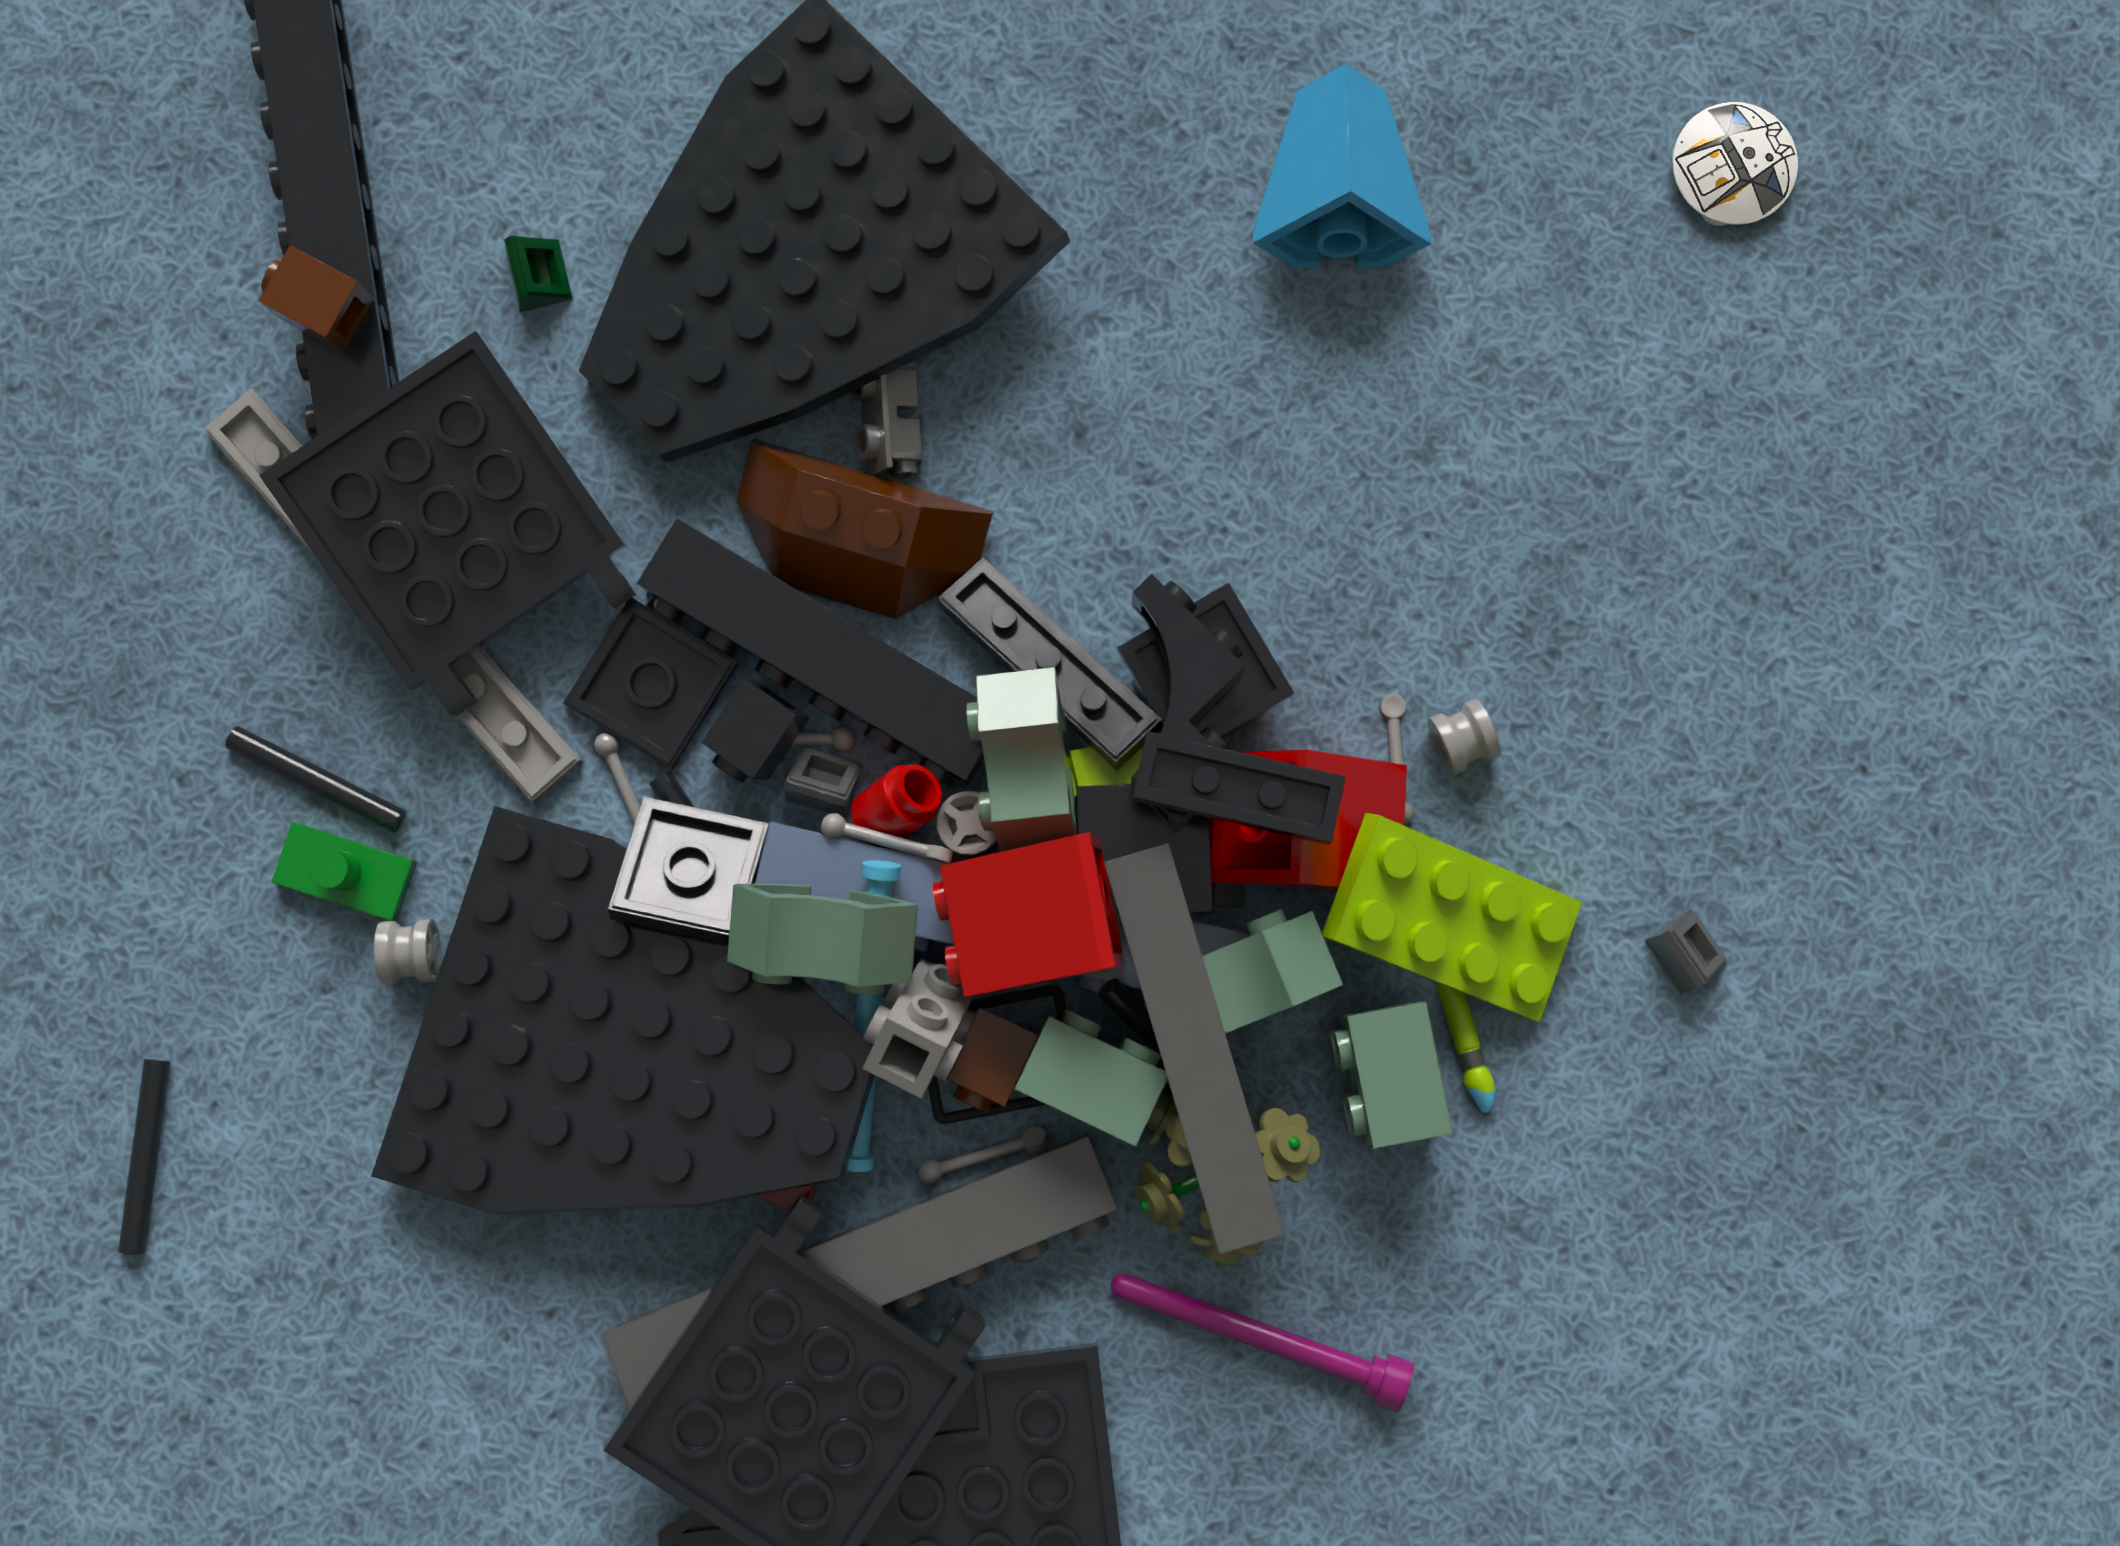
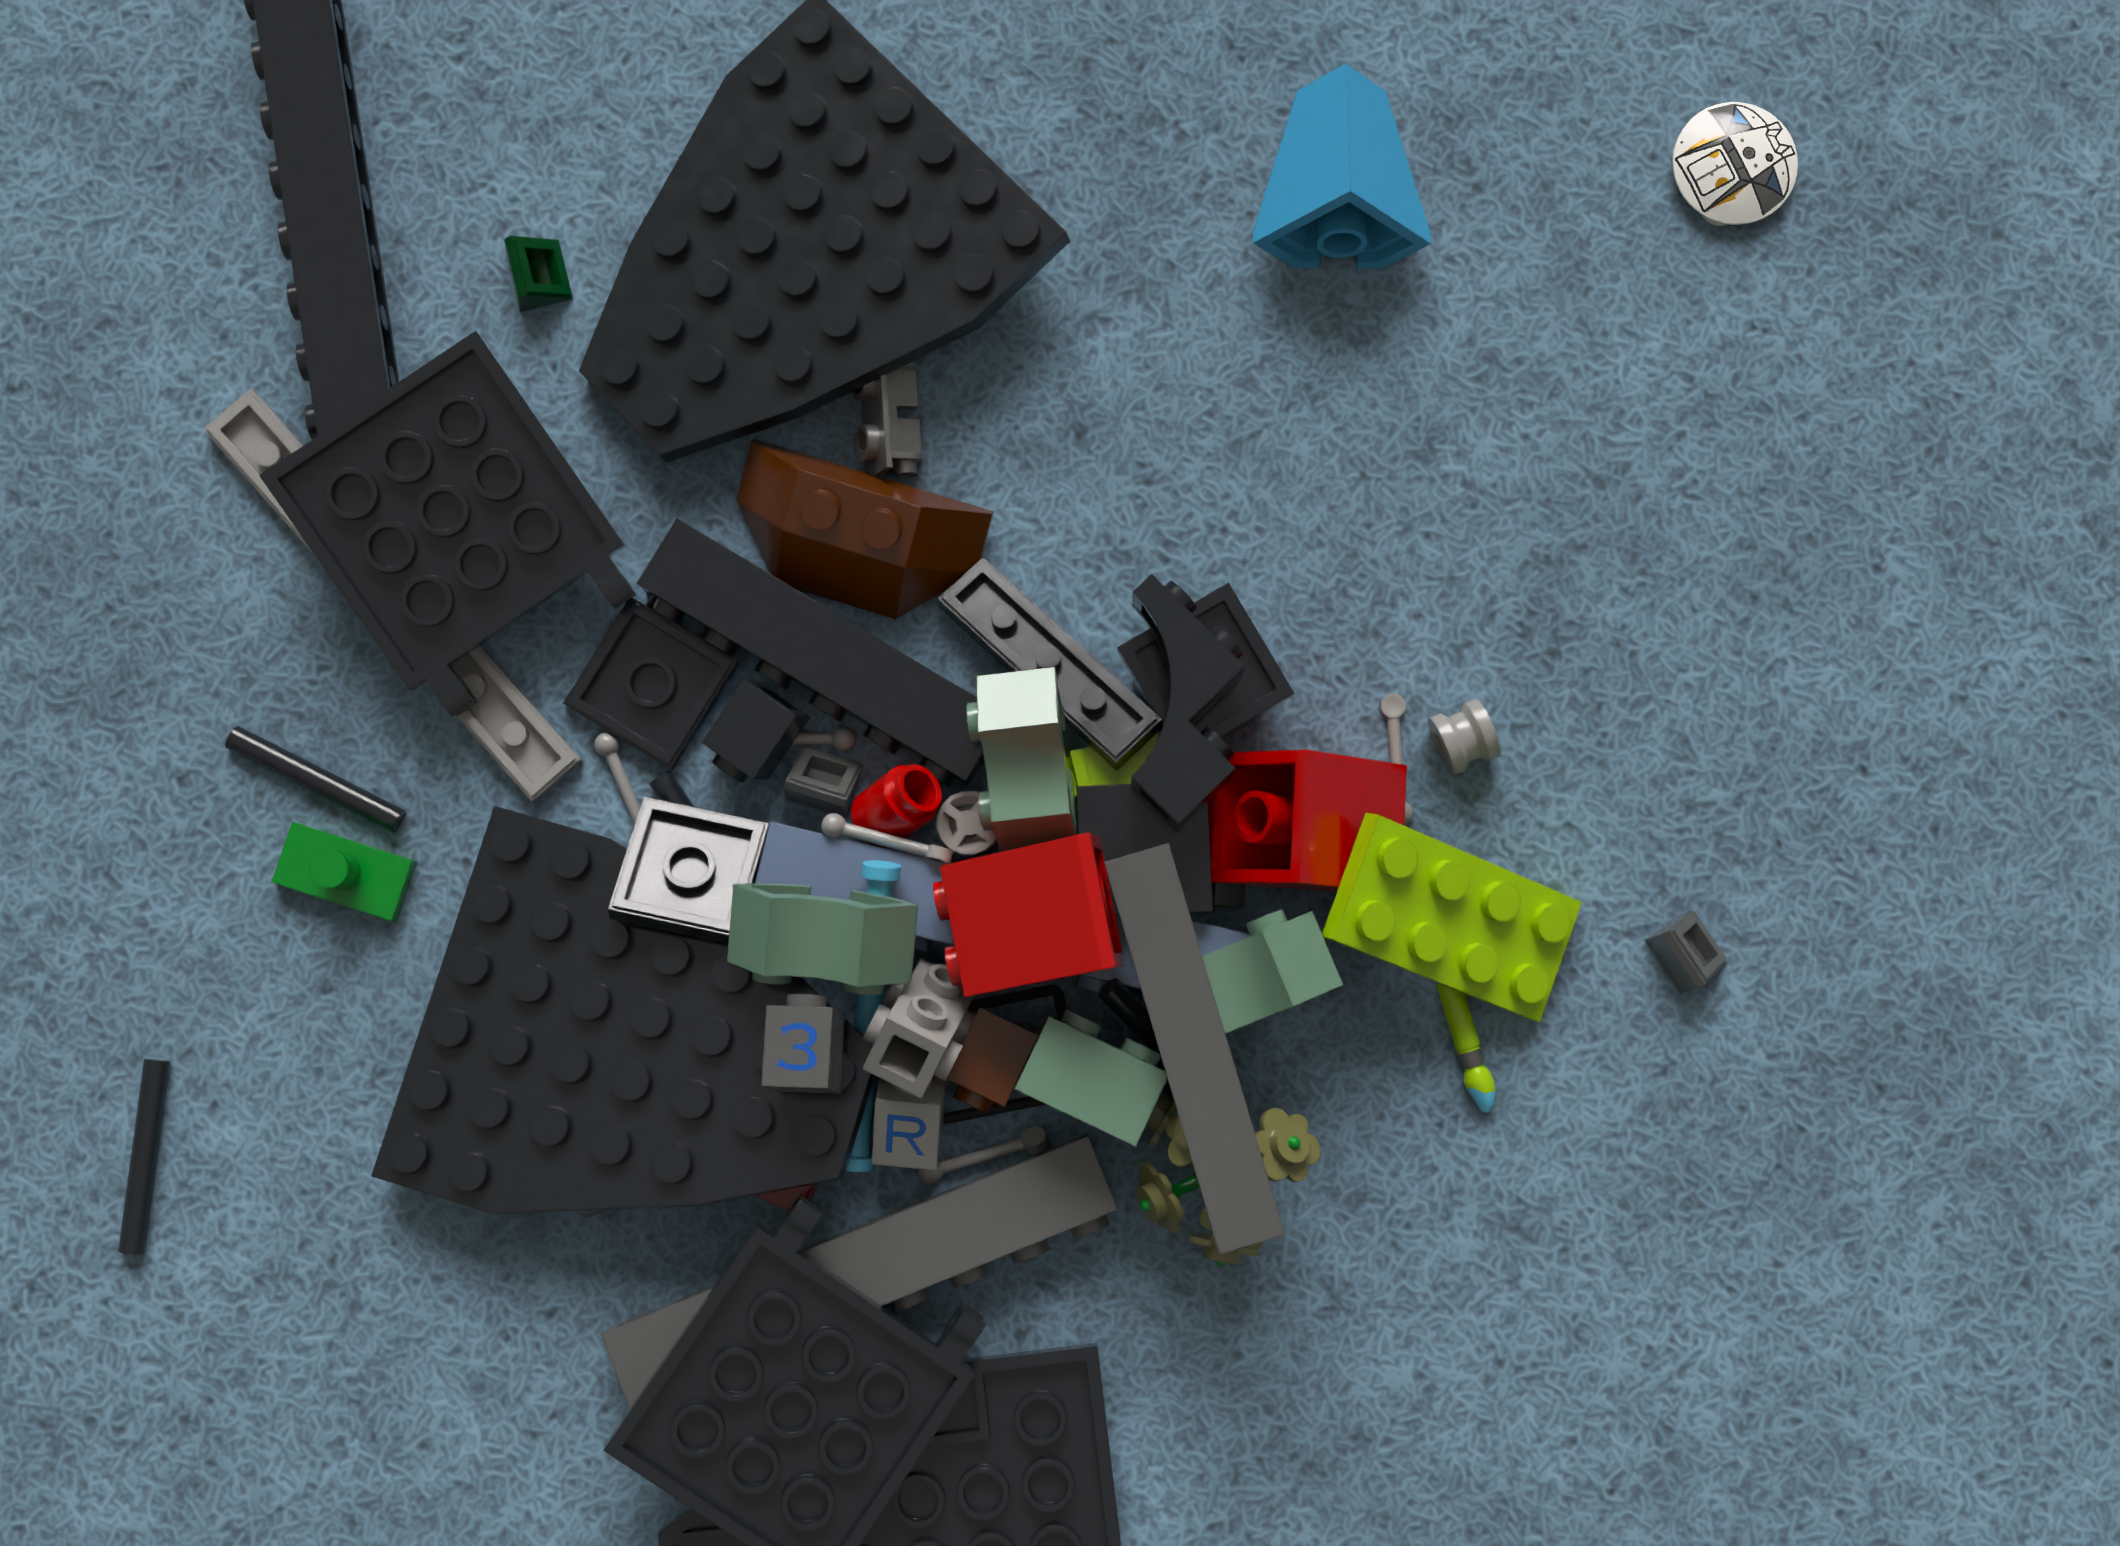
(315, 298): reddish brown brick -> none
(407, 951): light grey wheel -> none
(803, 1046): none -> dark grey brick
(908, 1127): none -> light grey brick
(1239, 788): black plate -> none
(1381, 1378): magenta piece -> none
(1390, 1075): sand green brick -> none

